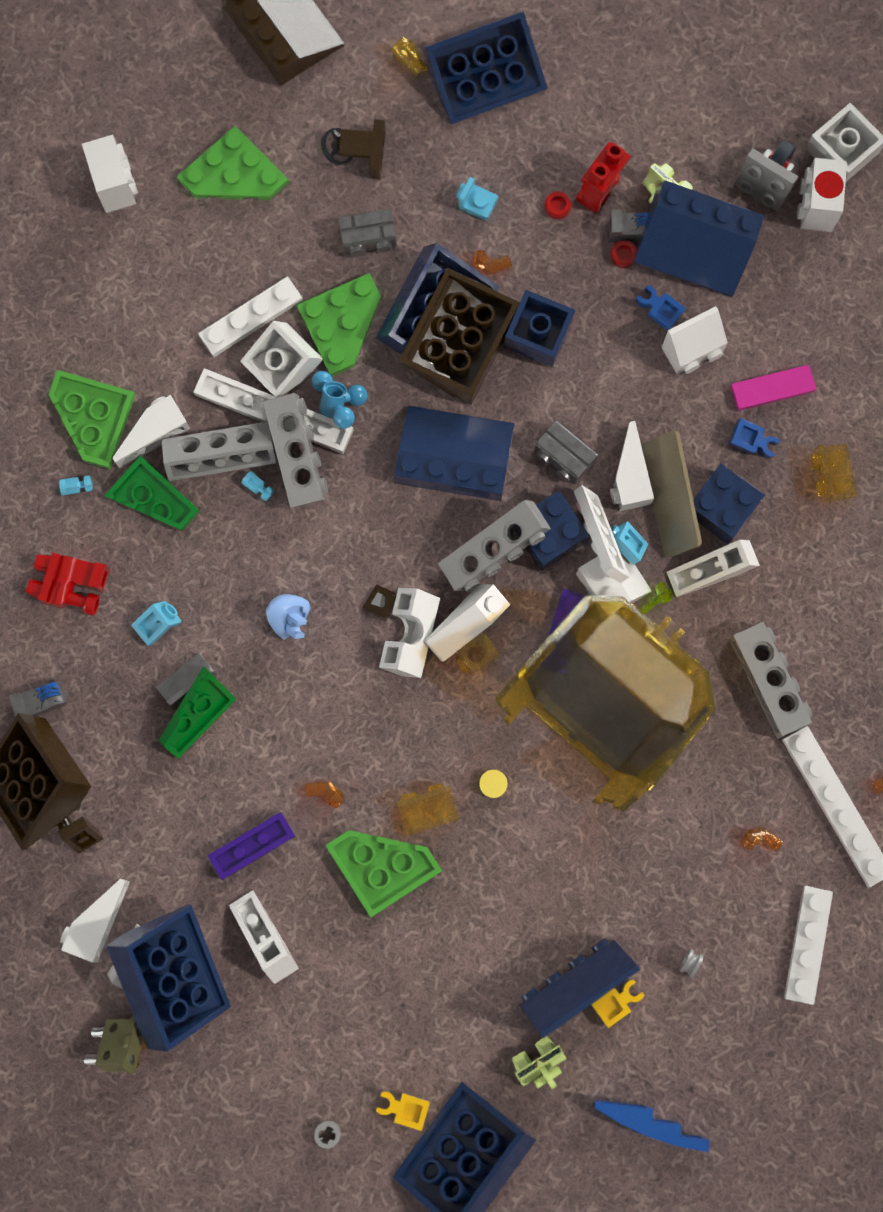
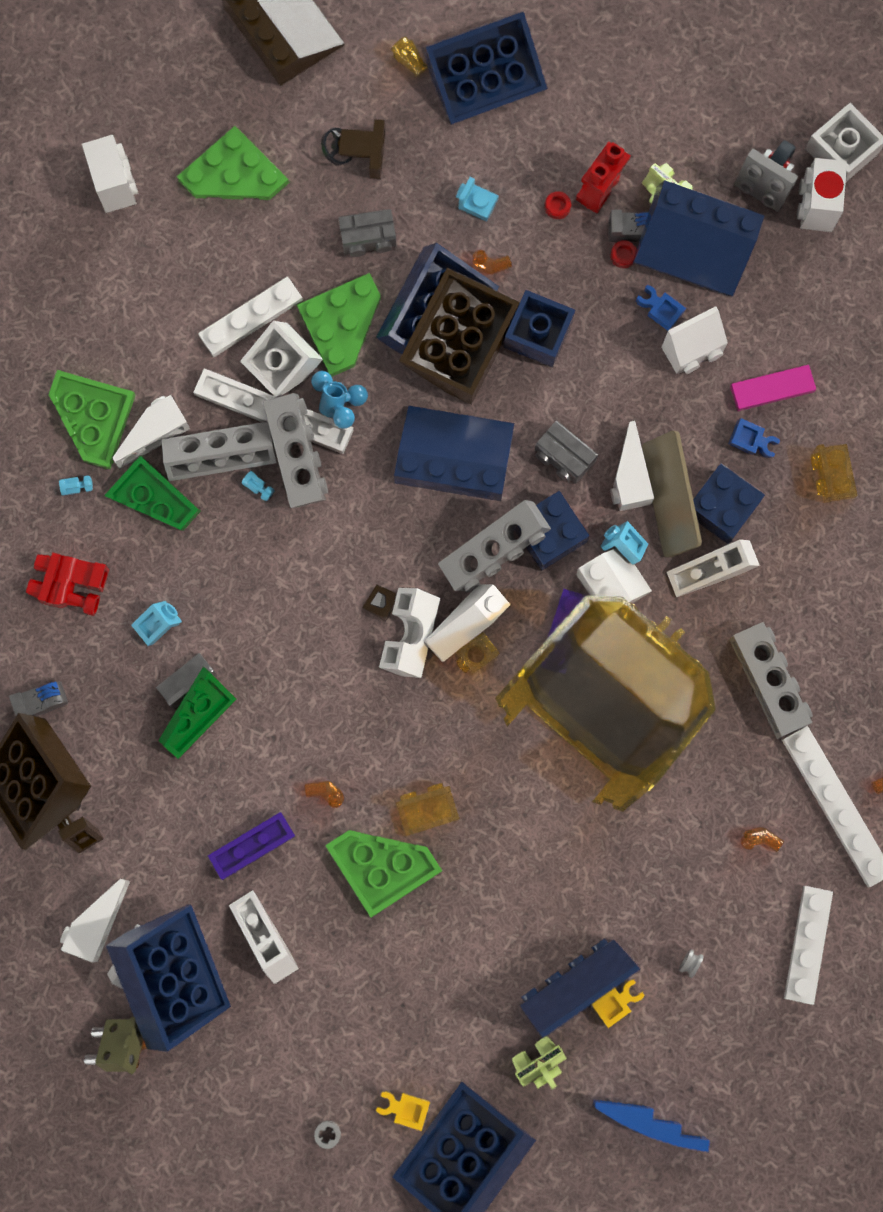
(287, 614): light blue piece -> none
(493, 784): light yellow tile -> none
(601, 534): white plate -> none
(662, 596): clear neon green hand -> none

